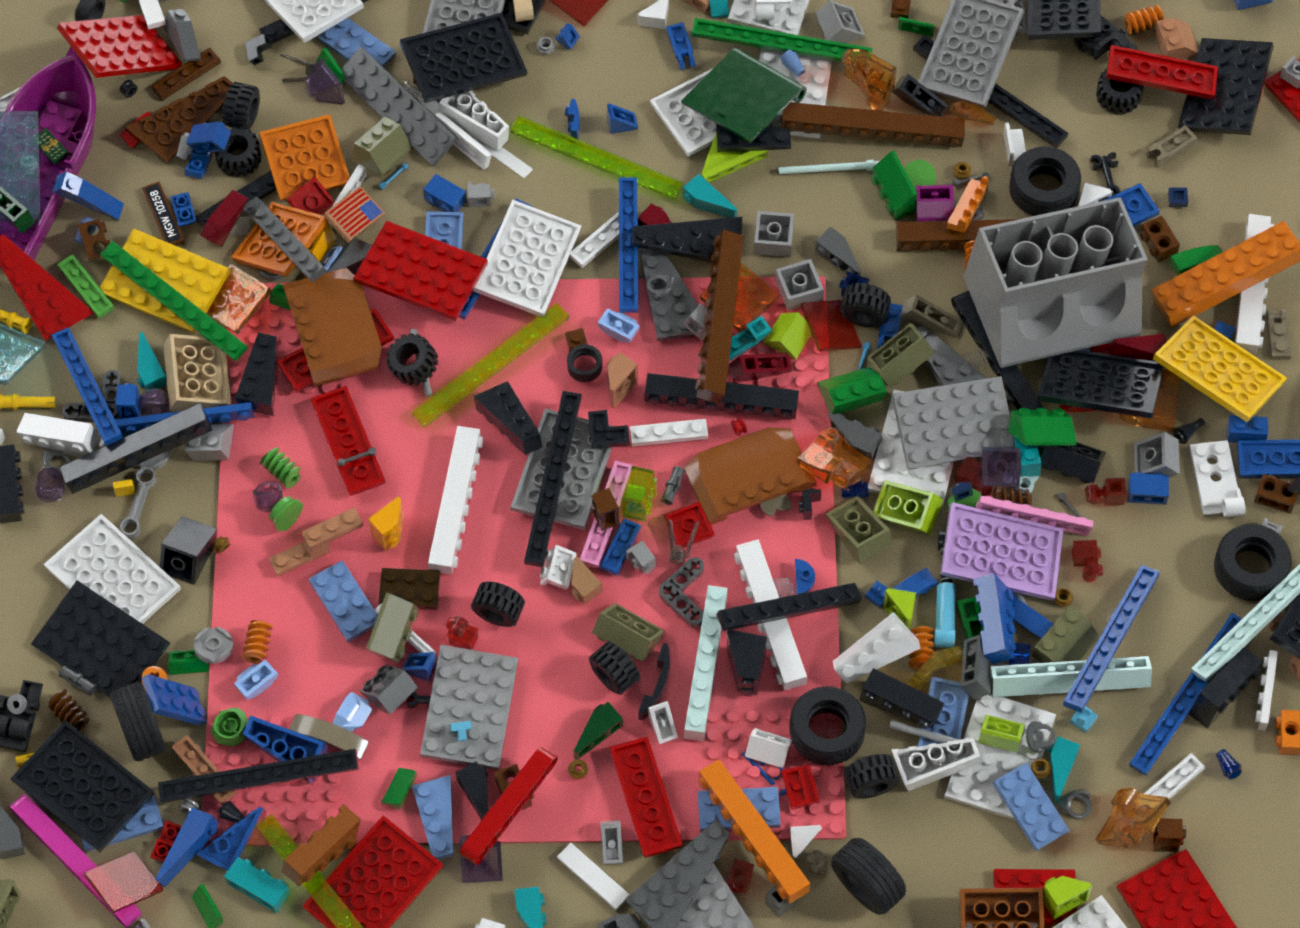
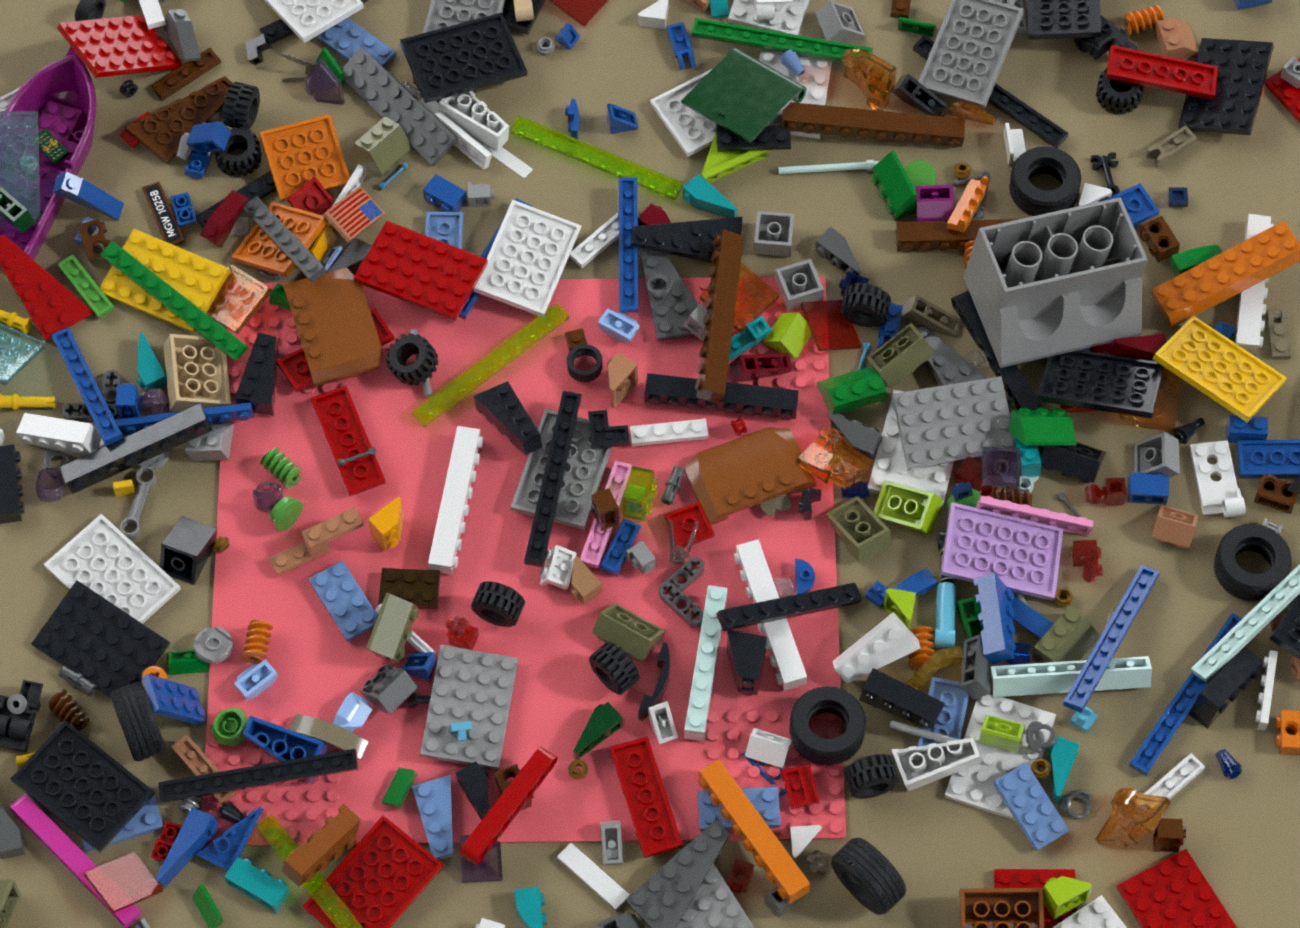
(1174, 526): none -> nougat slope

